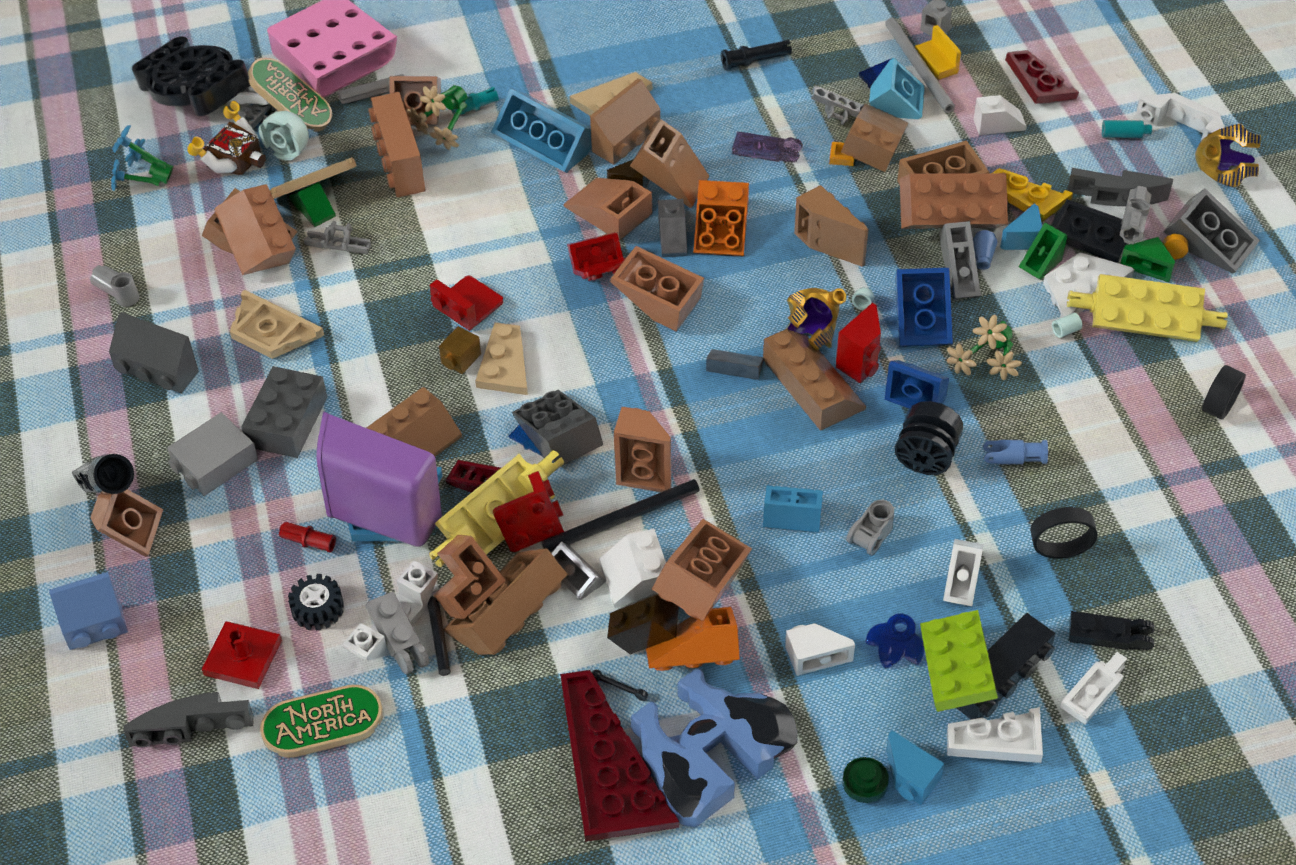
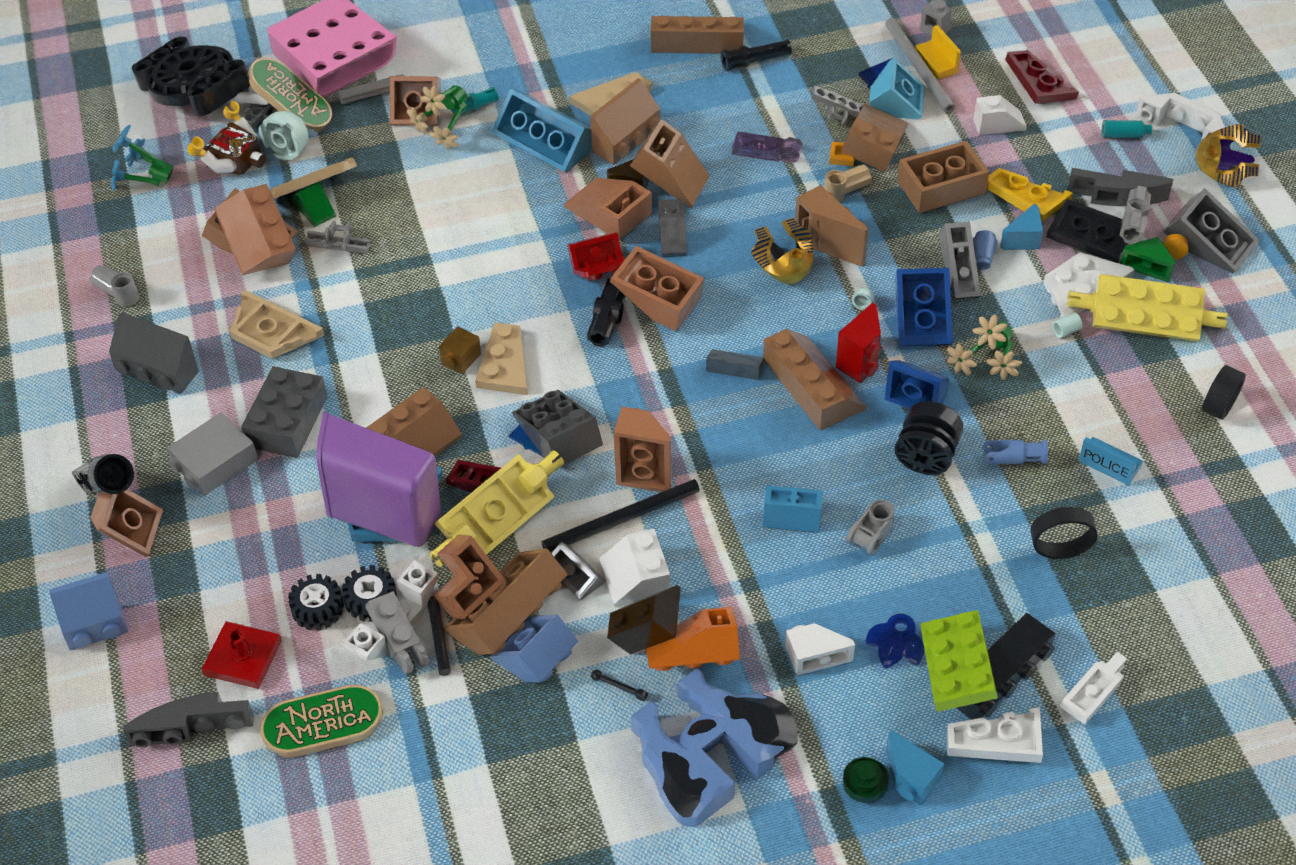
(307, 536): red axle -> none
(356, 589): none -> black wheel
(396, 145): nougat brick -> none
(466, 301): red bracket -> none
(530, 516): red bracket -> none
(536, 648): none -> medium blue slope
(606, 314): none -> black piece
(610, 775): dark red wing -> none
(696, 34): none -> medium nougat slope
(701, 569): nougat brick -> none
(721, 218): orange slope -> none
(782, 266): none -> pearl gold piece
(815, 313): piece -> none
(842, 182): none -> tan piece
(941, 199): nougat brick -> none
(963, 572): white slope -> none
(1044, 252): green slope -> none
(1109, 460): none -> dark azure panel
(1110, 631): black hinge -> none

